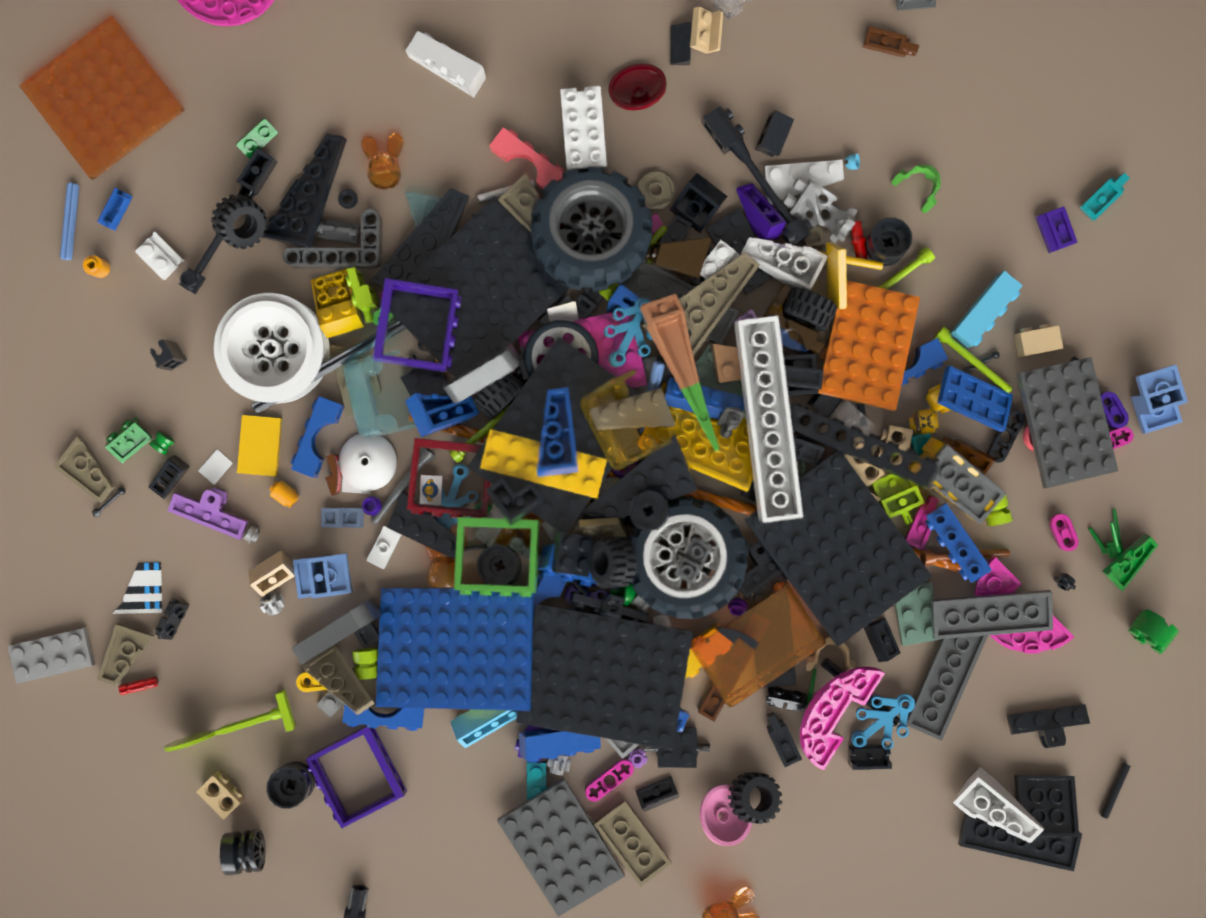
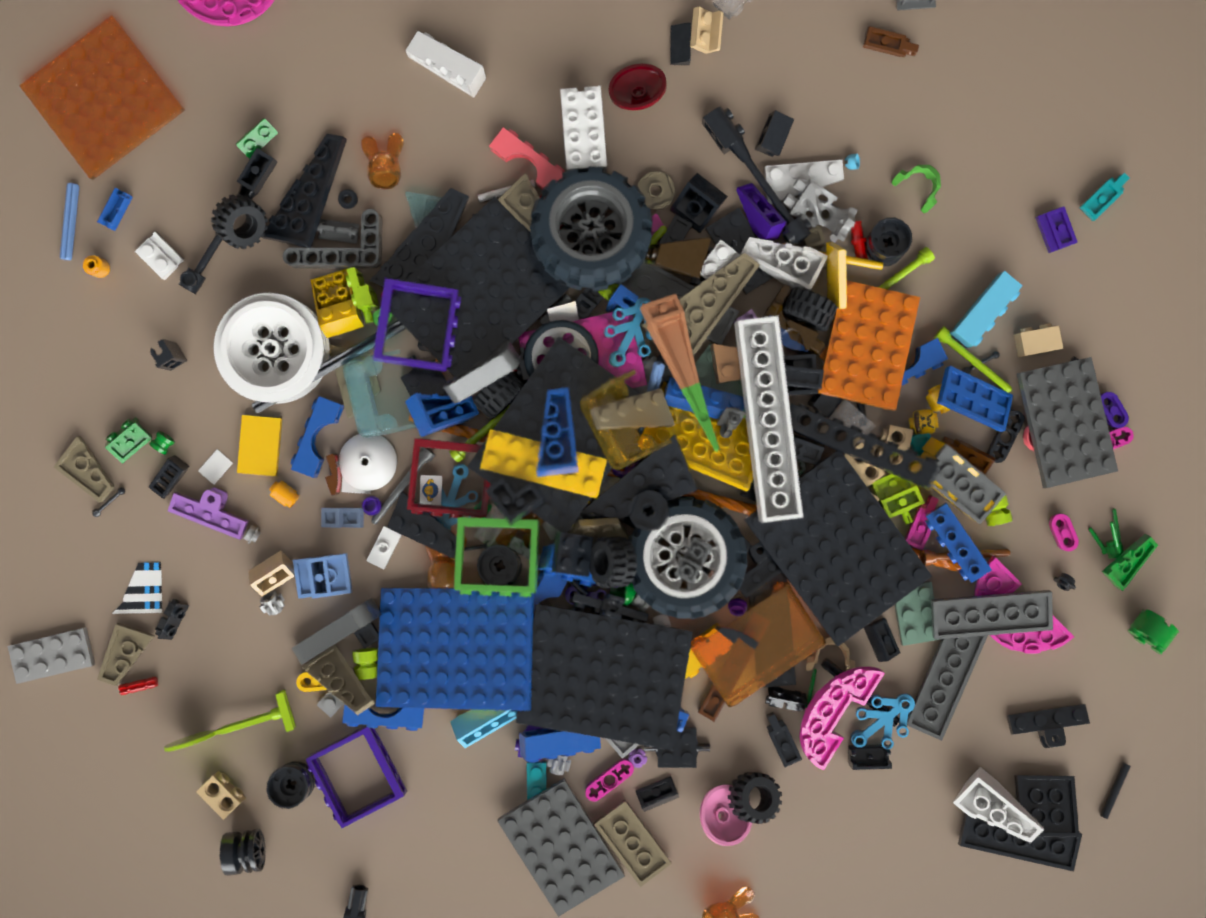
(1159, 399): medium blue bracket -> none

